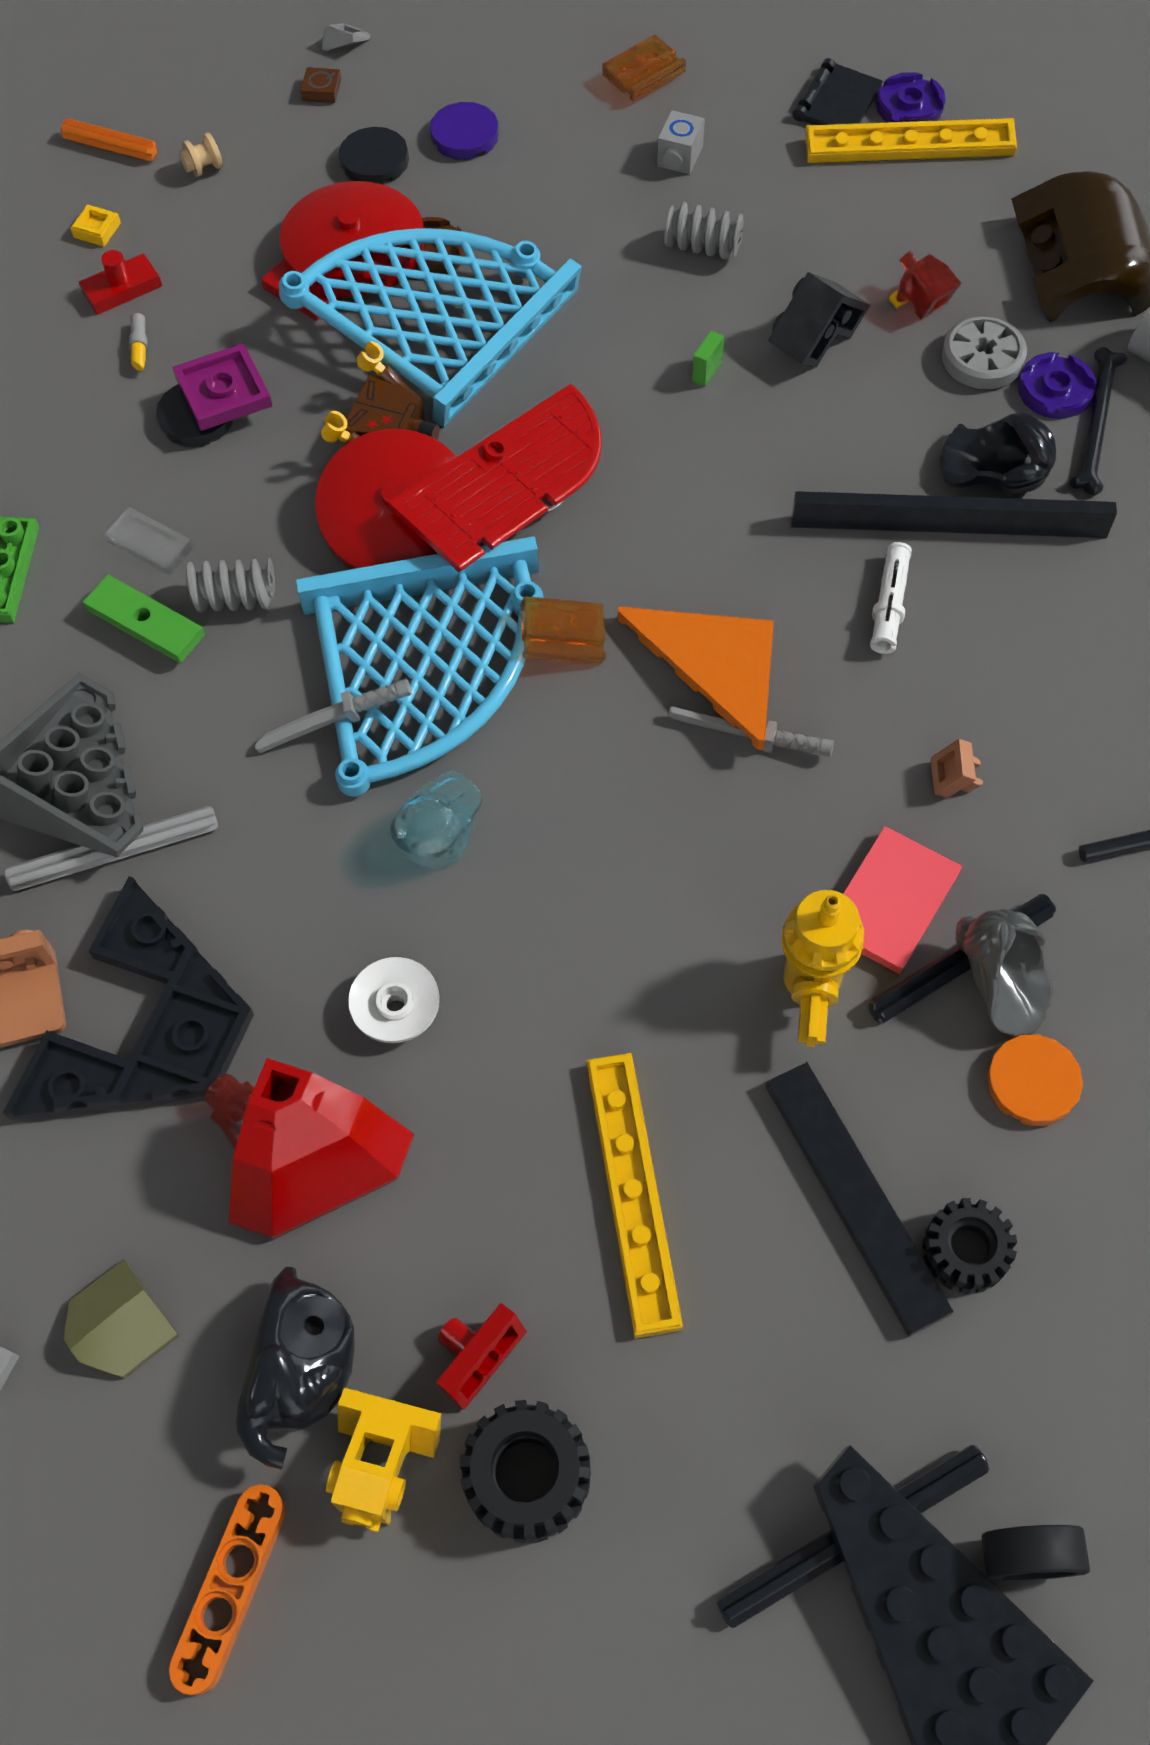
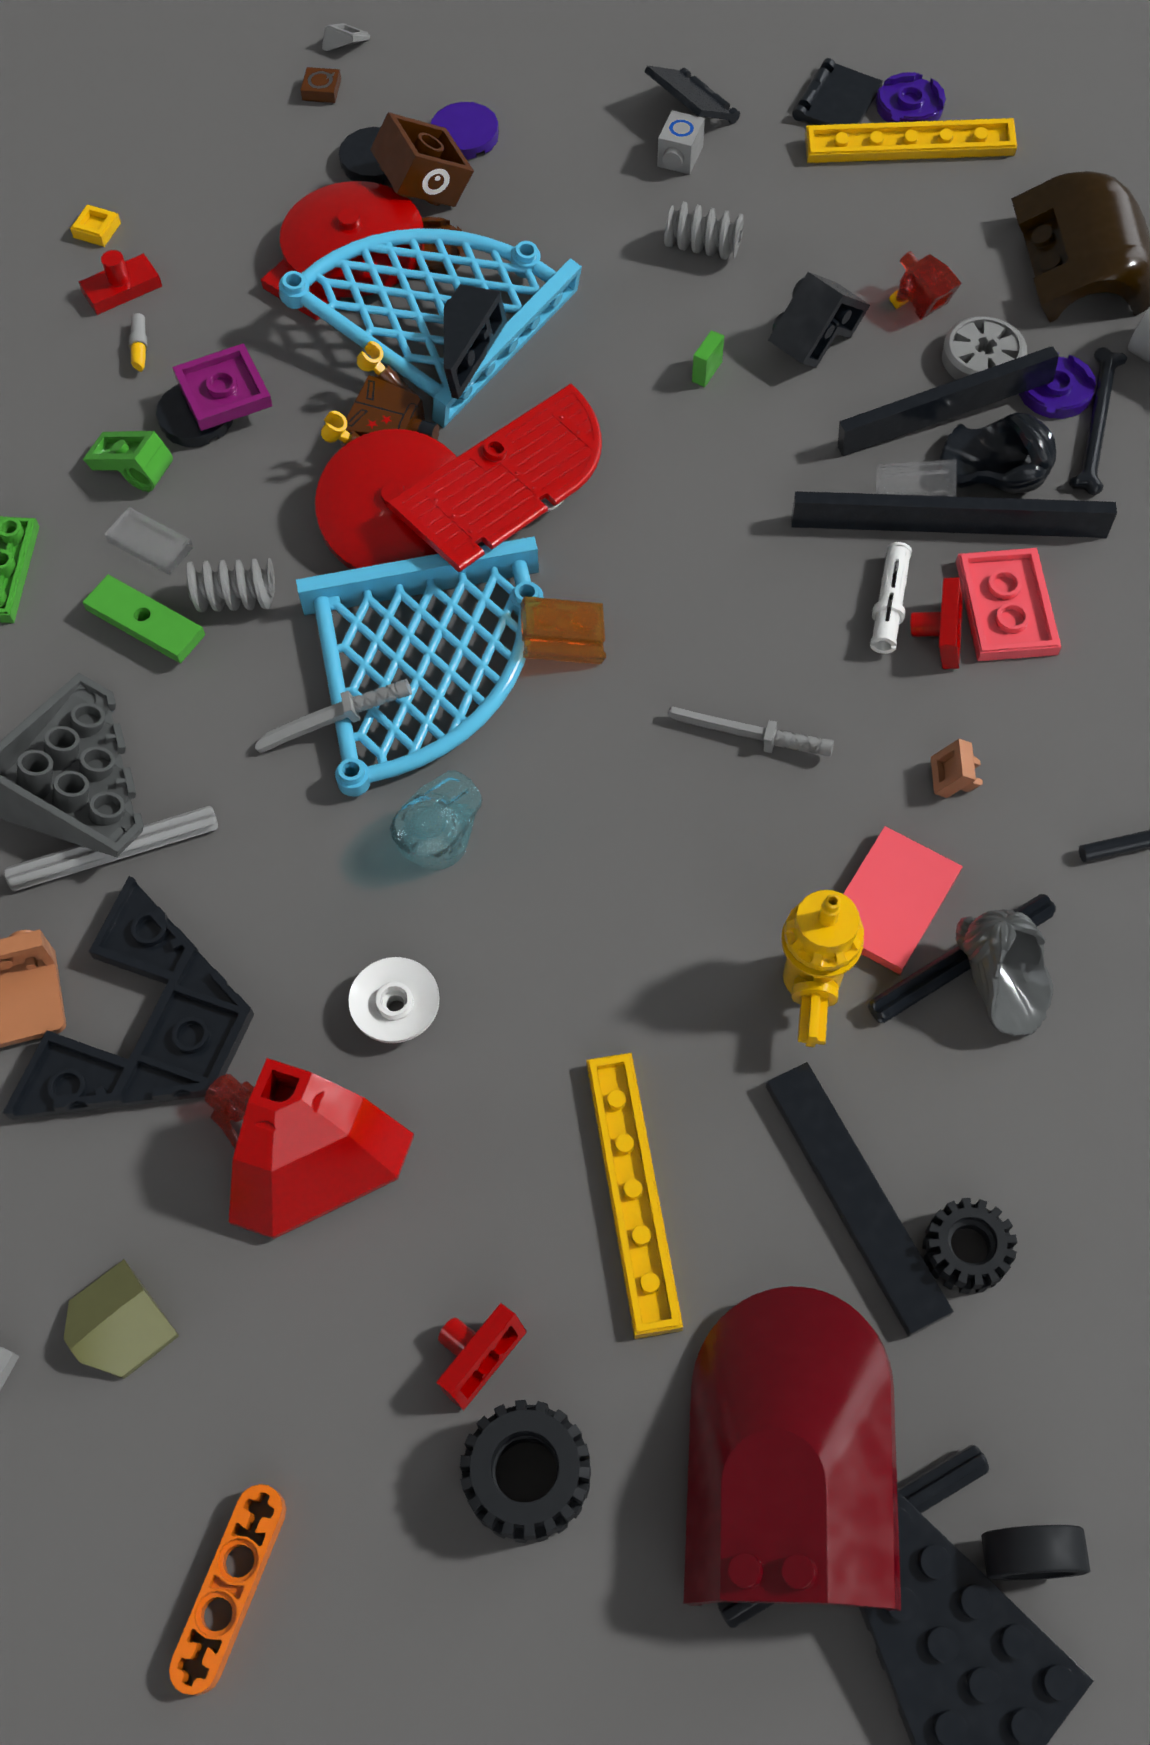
(108, 139): orange axle -> none
(135, 454): none -> bright green plate
(200, 155): tan wheel -> none
(295, 1364): black piece -> none
(369, 1491): yellow tile -> none
(421, 160): none -> reddish brown brick
(470, 329): none -> black slope
(643, 67): clear orange plate -> none
(693, 93): none -> black piece
(714, 656): orange tile -> none
(792, 1458): none -> dark red windscreen
(918, 478): none -> clear tile
(943, 623): none -> red tile
(947, 401): none -> black tile
(1007, 604): none -> coral tile
(1034, 1080): orange tile -> none

